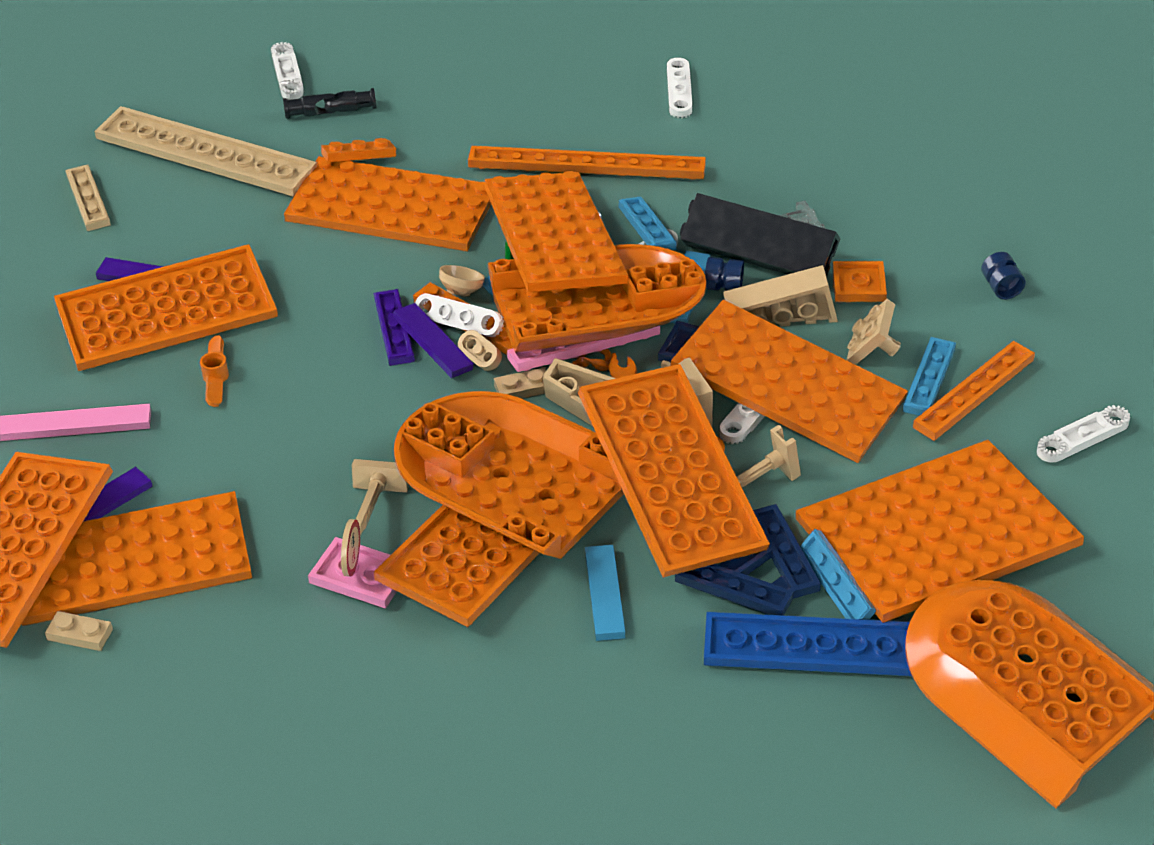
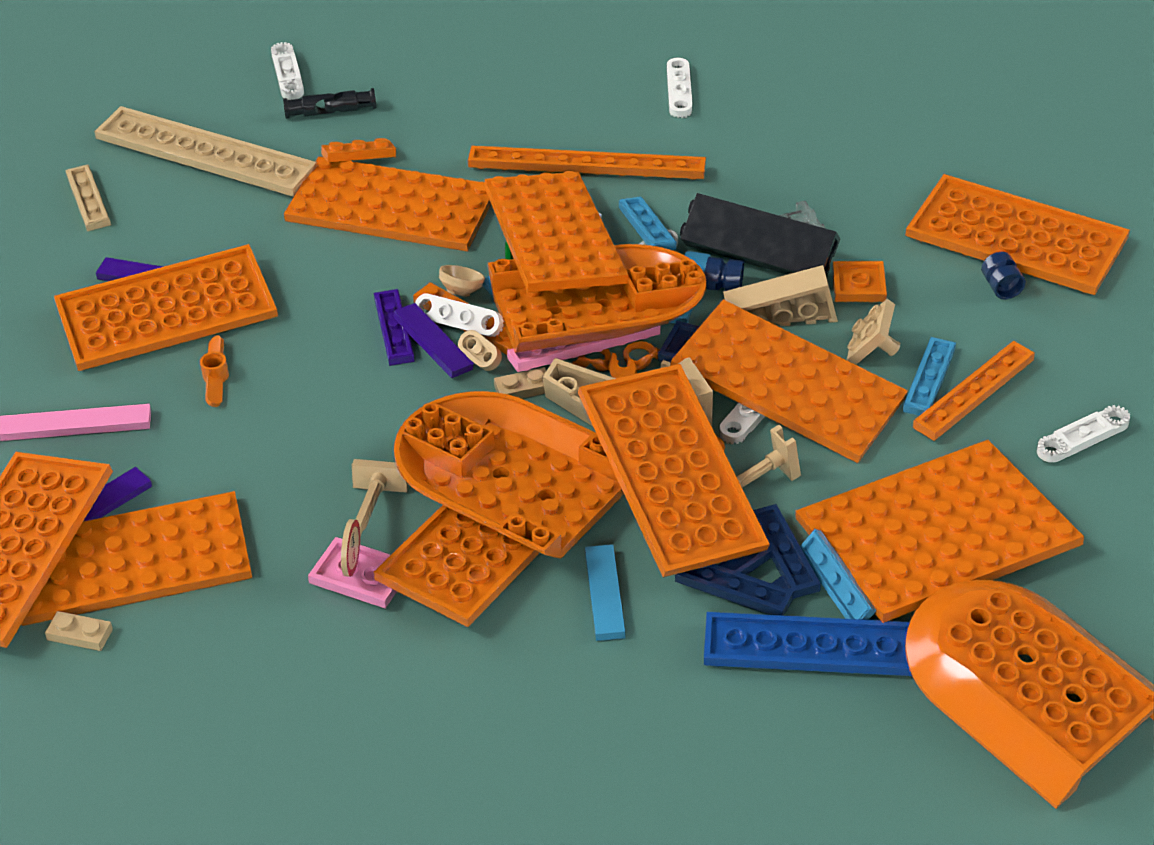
(646, 360): none -> orange piece
(1037, 236): none -> orange plate

